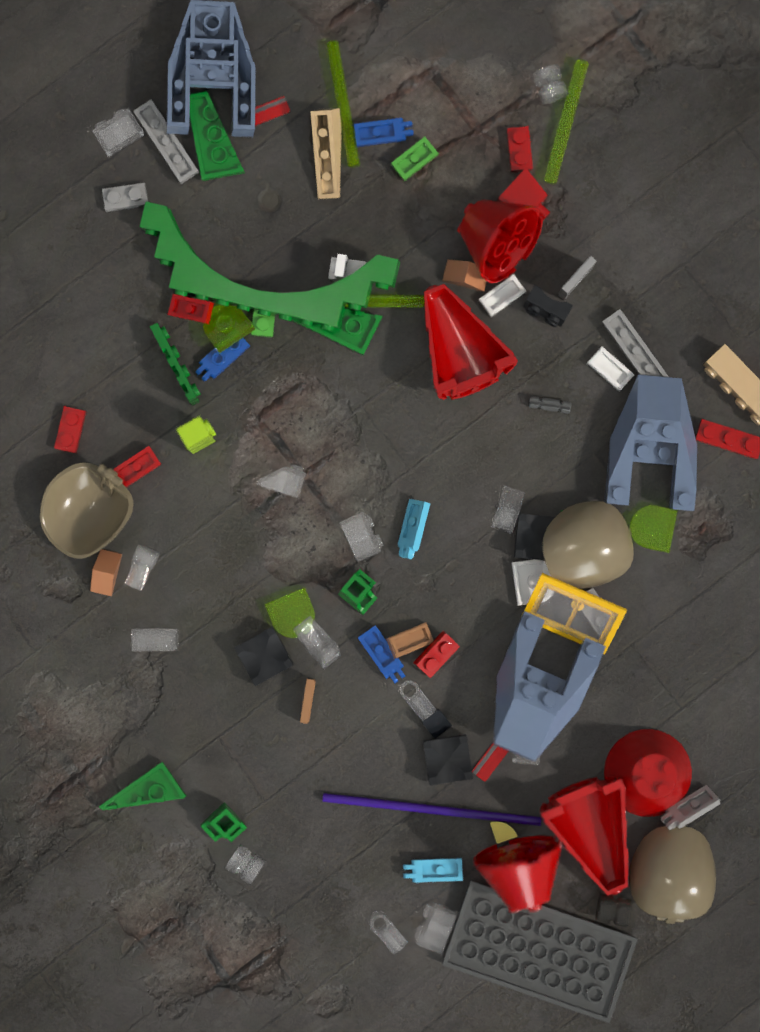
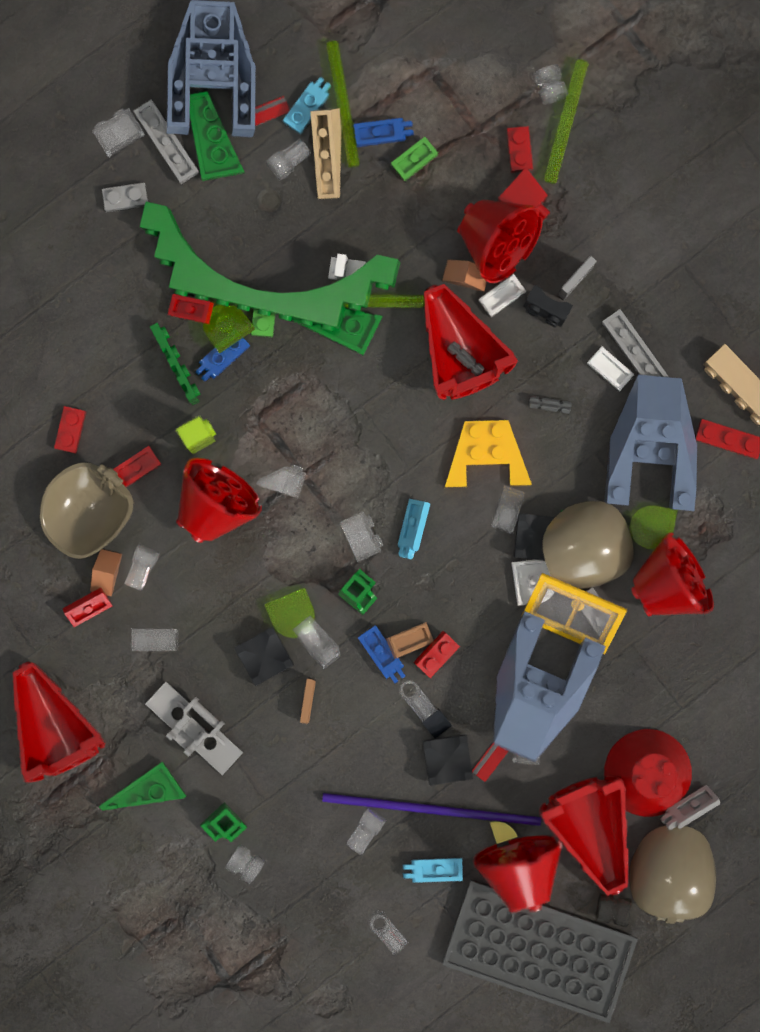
(49, 726): none -> red cone
(87, 607): none -> red plate
(189, 732): none -> light grey piece
(214, 500): none -> red cone
(284, 162): none -> clear piece
(310, 100): none -> medium azure hinge
(367, 828): none -> clear piece
(436, 927): clear brick -> none
(465, 358): none -> dark grey axle
(487, 445): none -> yellow wing
(672, 581): none -> red cone

